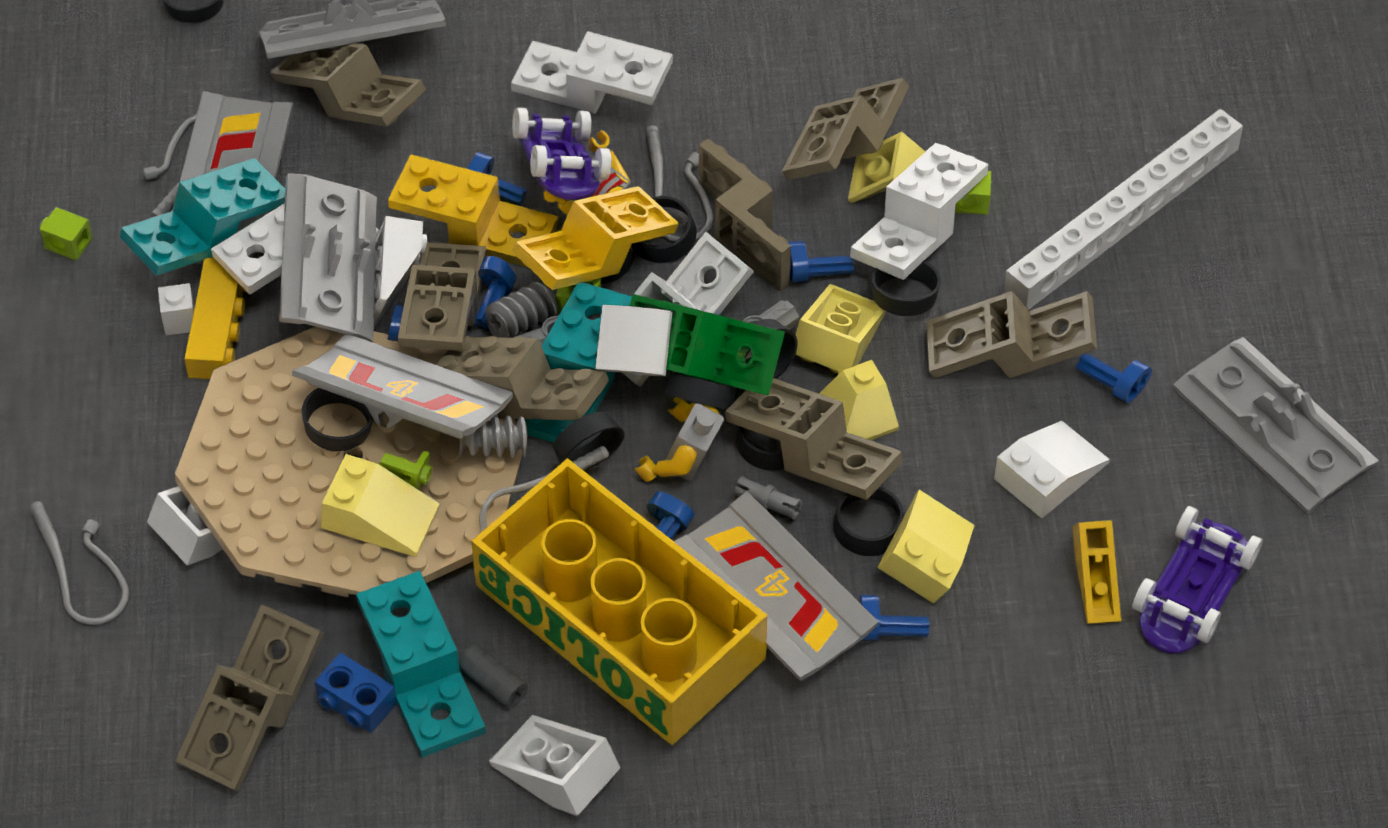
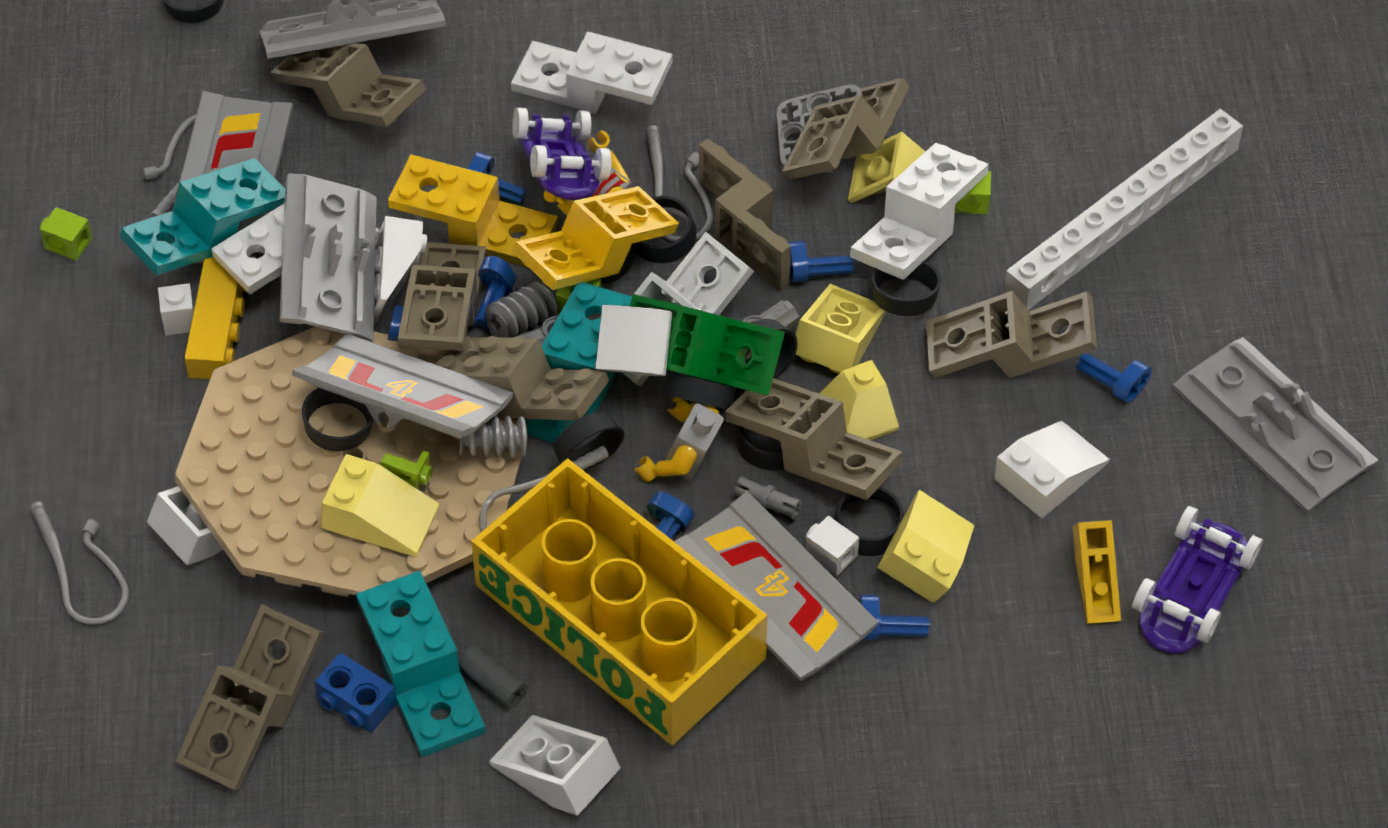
(802, 109): none -> light grey beam
(832, 545): none -> white brick

